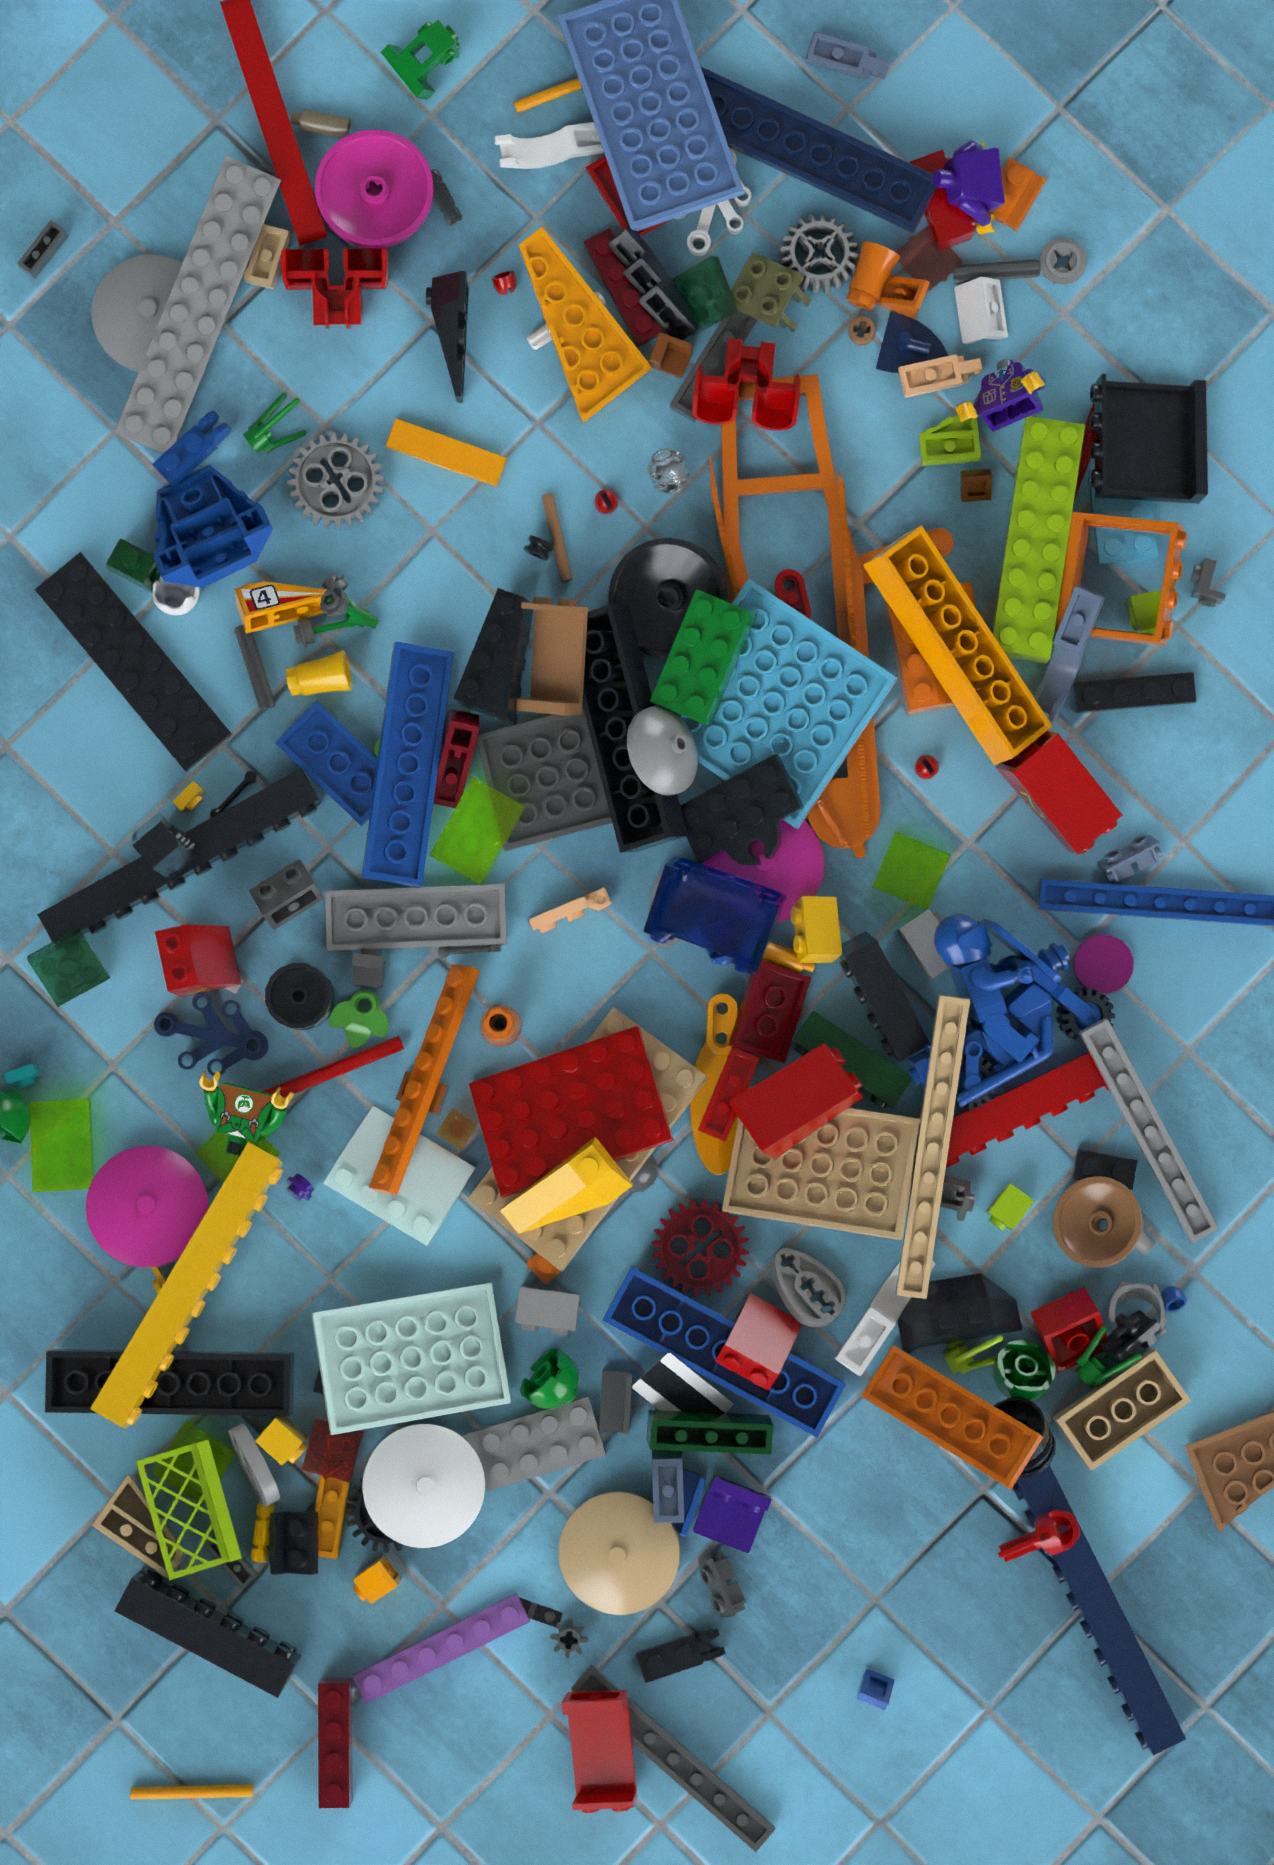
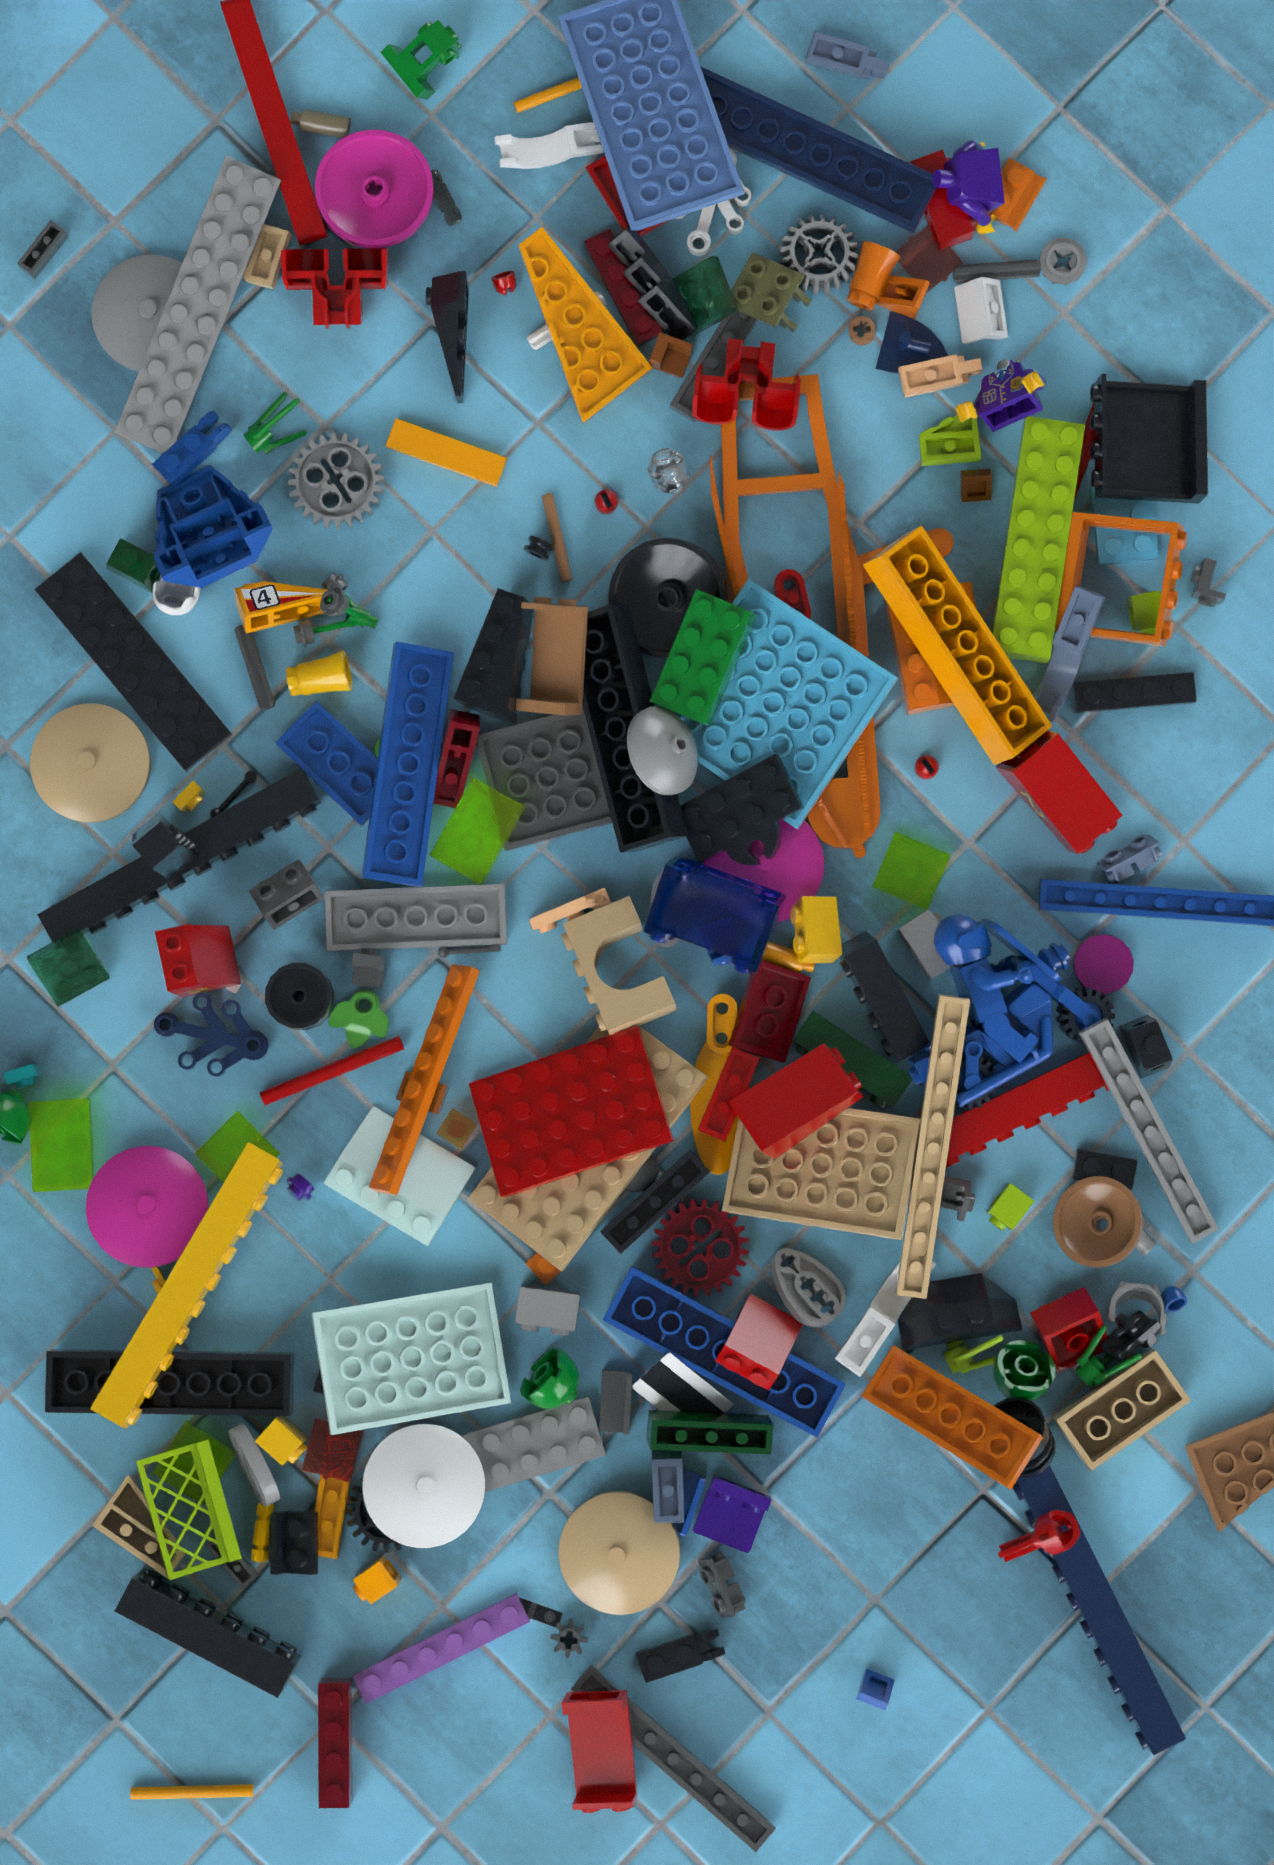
(90, 763): none -> tan dish
(242, 1111): torso -> none
(509, 1033): orange plant -> none
(573, 1187): yellow wedge -> none
(589, 938): none -> tan arch
(655, 1201): none -> black brick
(1146, 1045): none -> black torso

